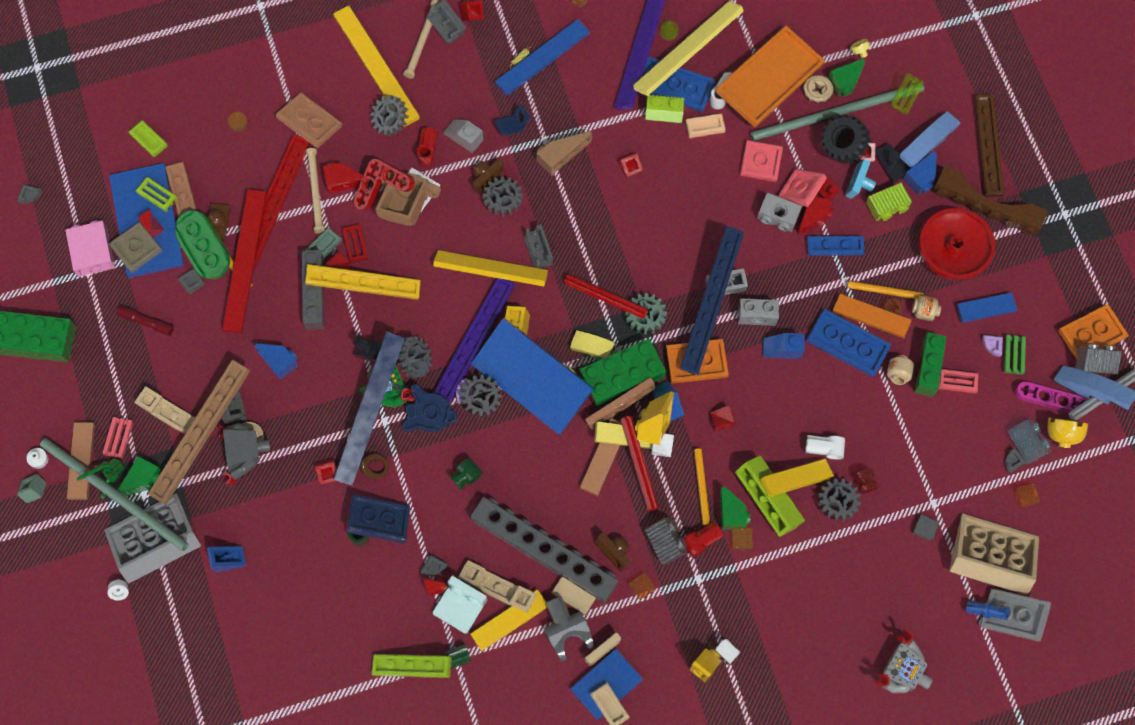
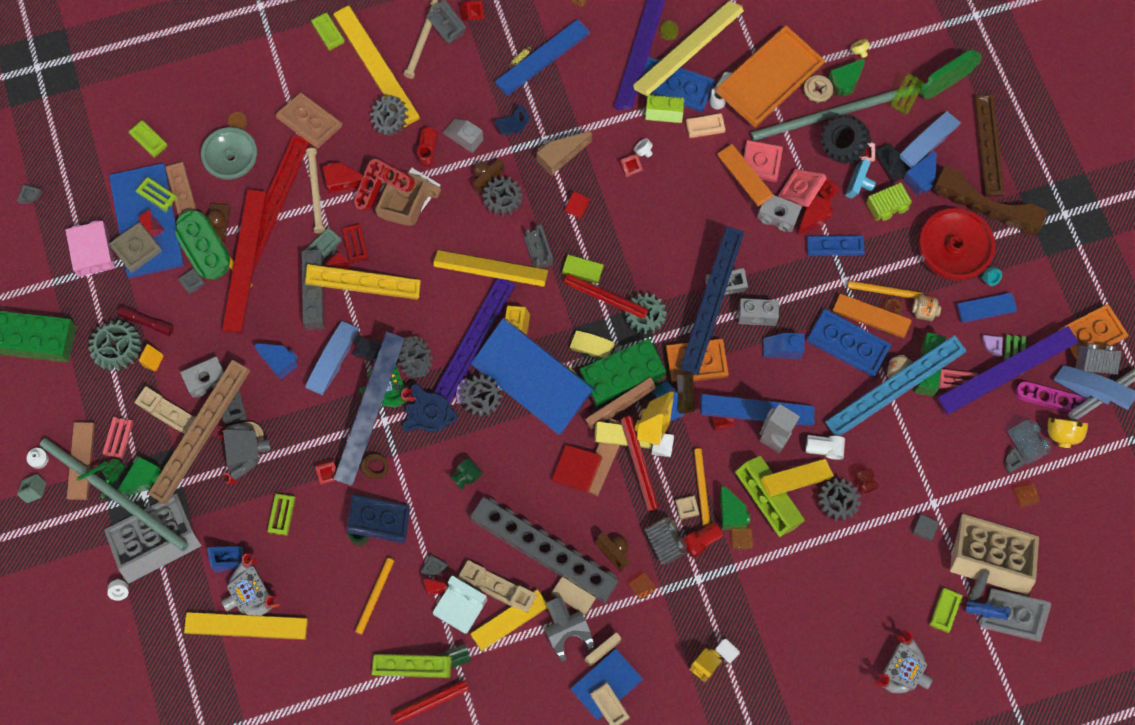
(98, 350): none -> sand green gear
(151, 358): none -> light orange slope
(194, 375): none -> light grey brick
(227, 144): none -> sand green dish
(246, 626): none -> yellow tile
(248, 590): none -> torso
(278, 531): none -> lime tile
(327, 31): none -> lime tile
(332, 357): none -> medium blue slope
(374, 596): none -> light orange bar
(430, 702): none -> red axle
(577, 205): none -> red slope
(577, 468): none -> red tile
(583, 269): none -> lime tile
(643, 148): none -> white tile
(685, 393): none -> dark brown tile
(687, 507): none -> tan tile
(745, 175): none -> orange tile
(750, 409): none -> blue tile
(778, 427): none -> light grey arch
(896, 386): none -> dark azure tile
(945, 610): none -> lime tile
(950, 73): none -> green tile
(979, 586): none -> dark grey animal
(991, 276): none -> teal tile
(1007, 370): none -> dark purple tile

